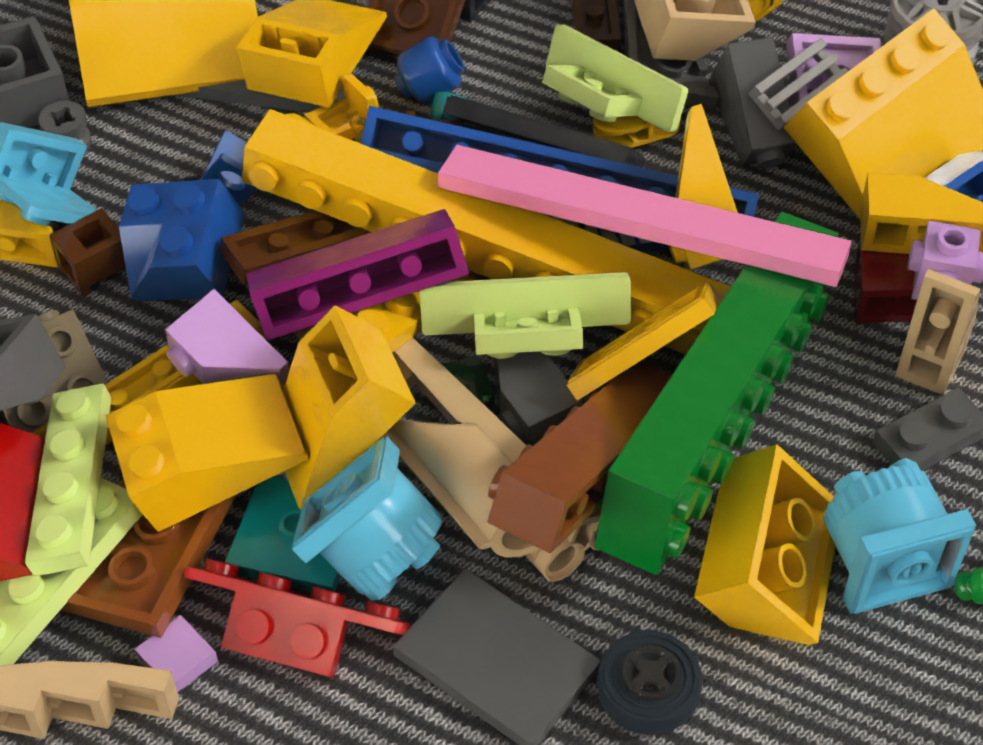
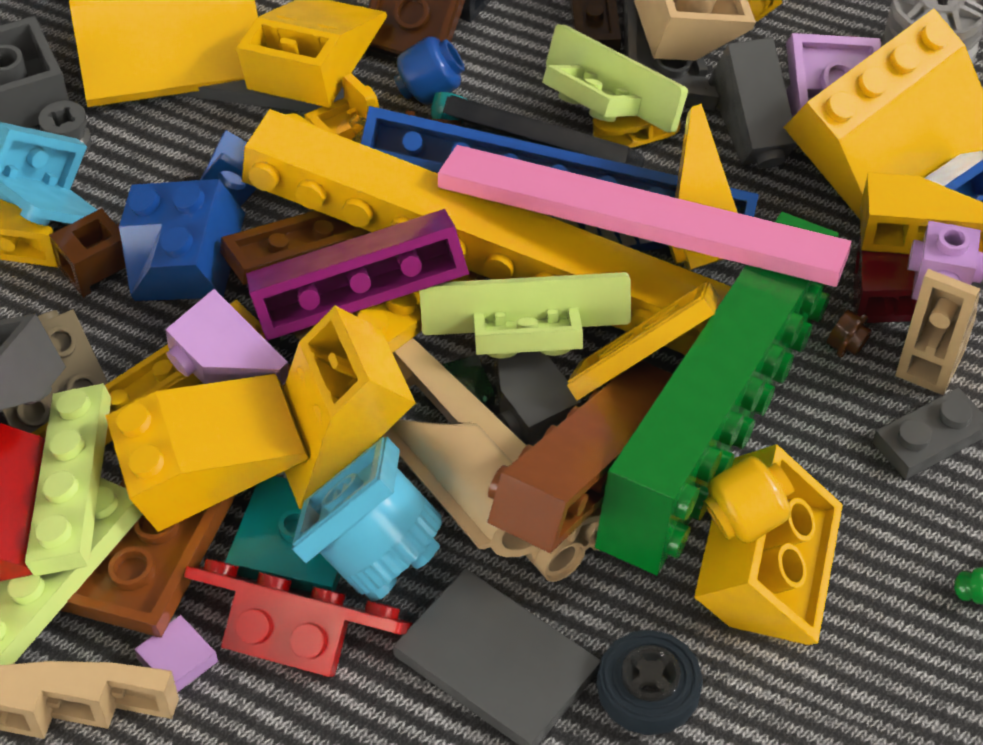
(749, 499): none -> yellow head
(825, 63): light grey tile -> none
(849, 334): none -> reddish brown plate
(895, 536): medium azure piece -> none

